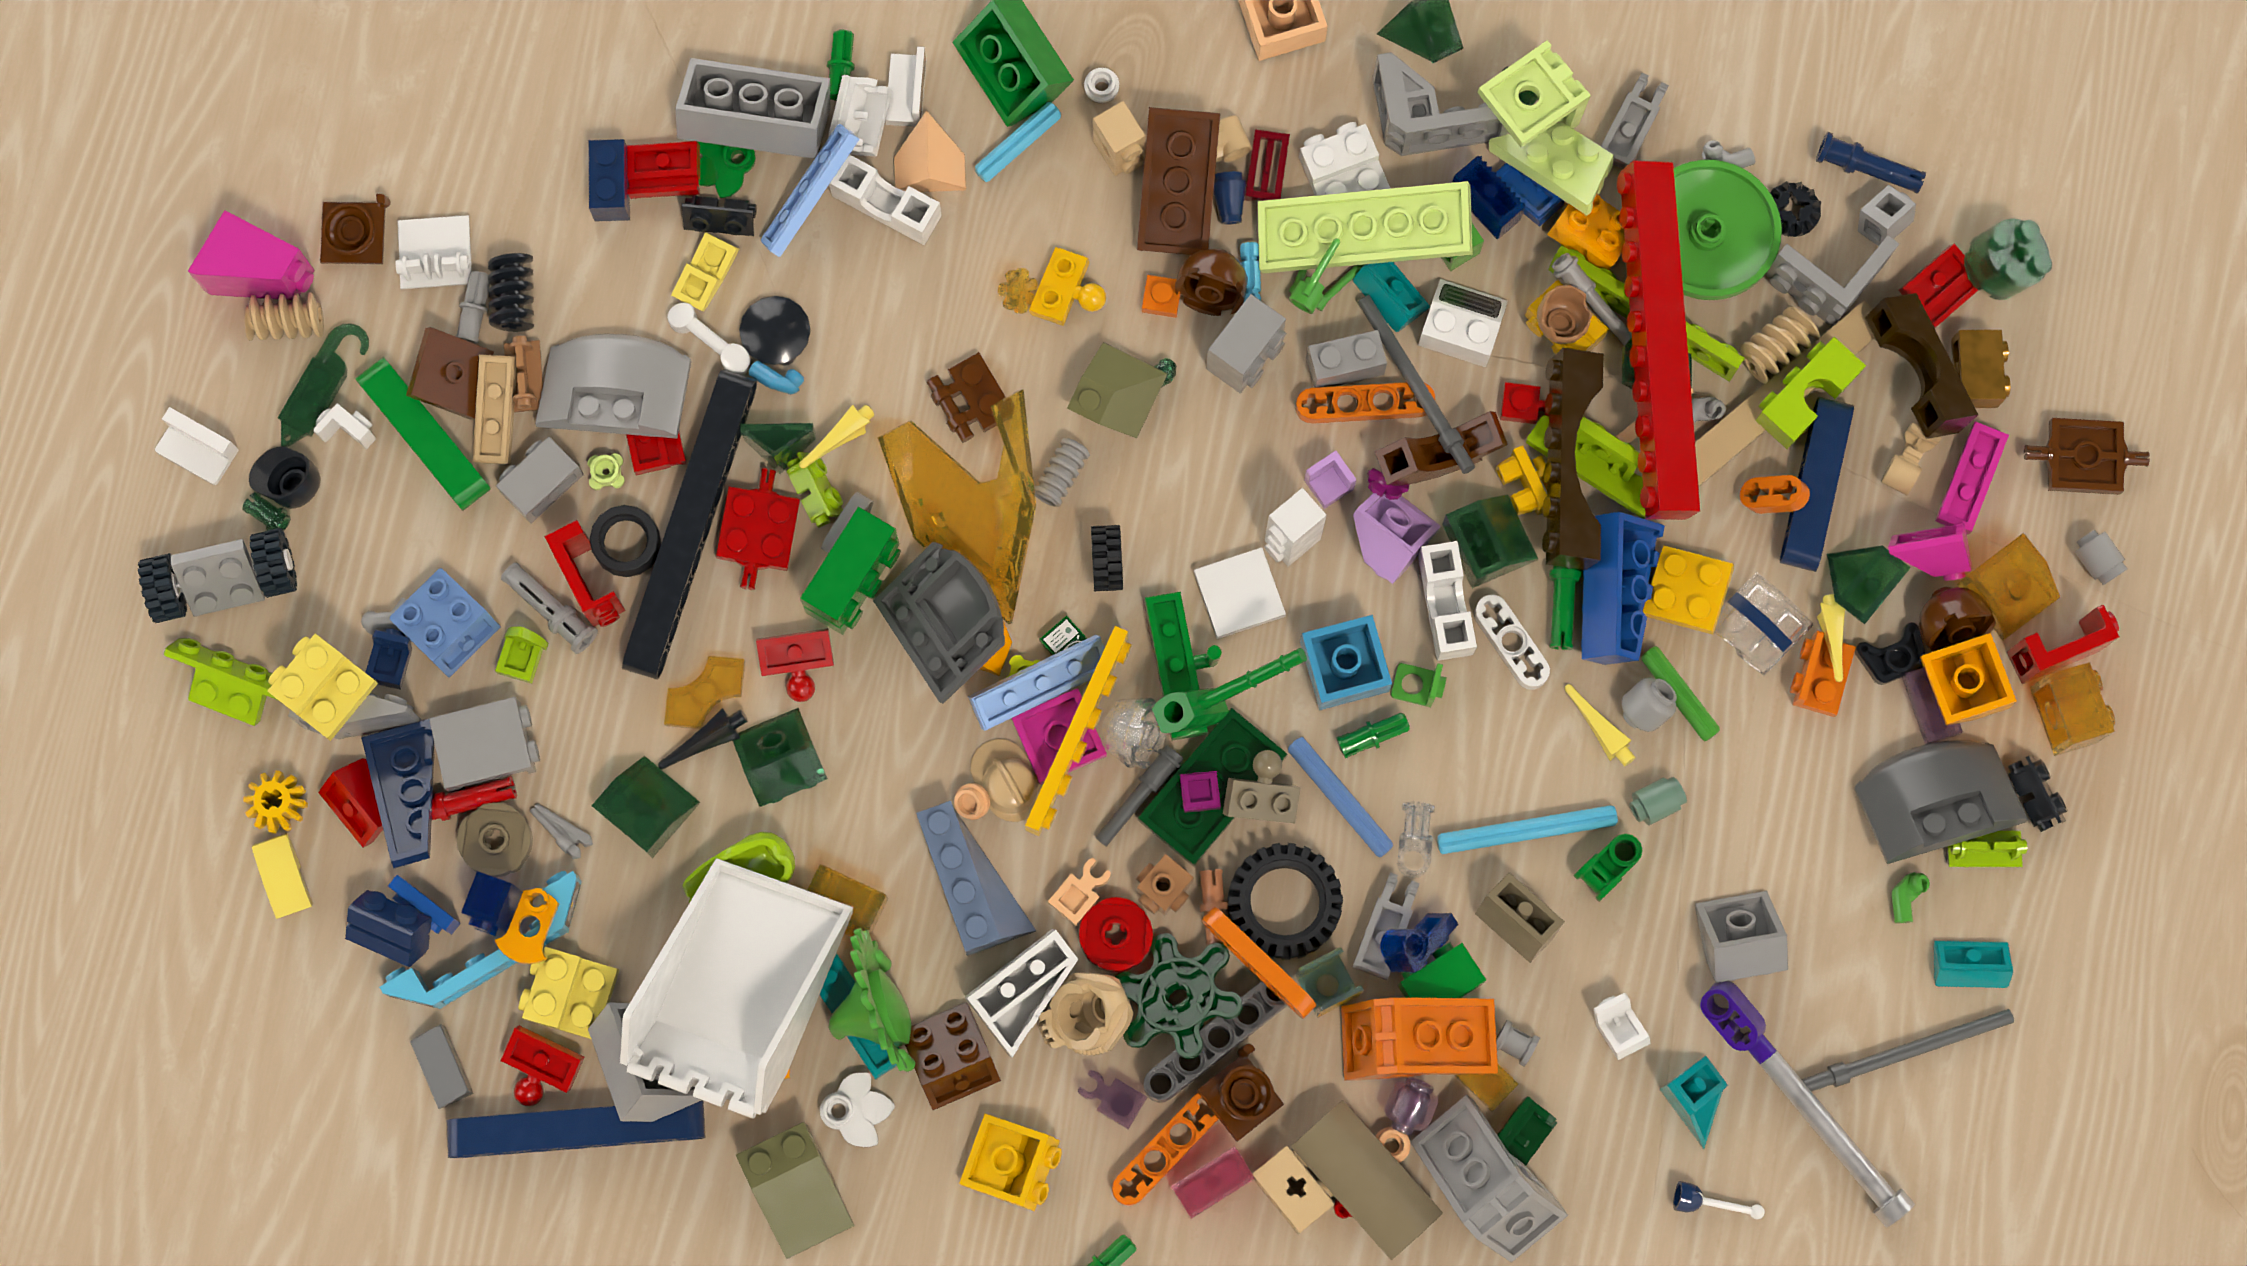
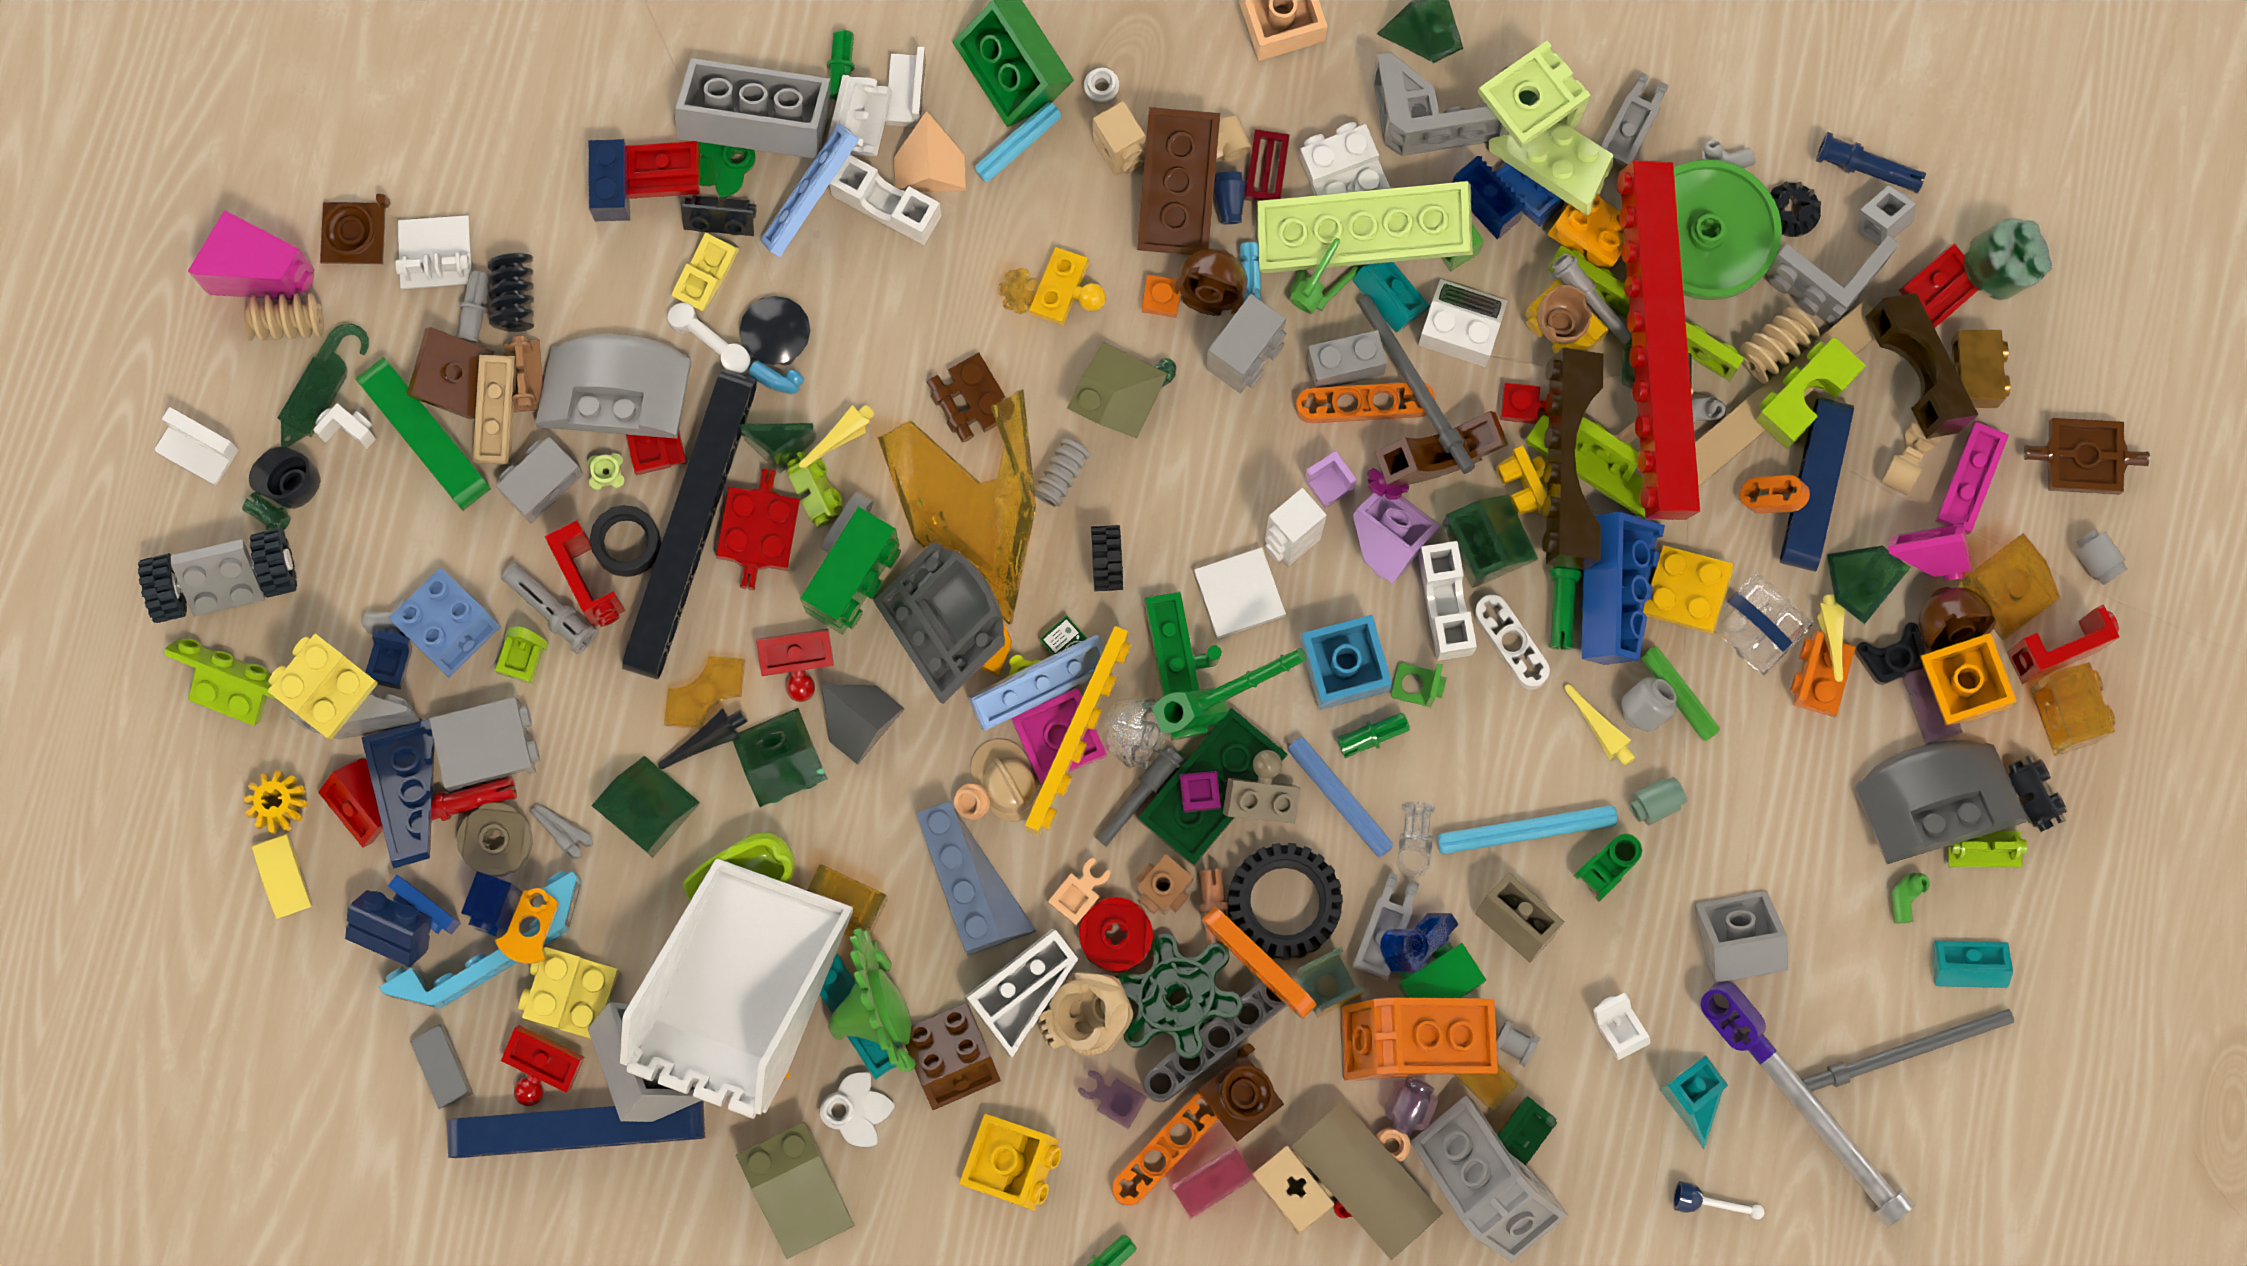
(858, 717): none -> dark grey slope

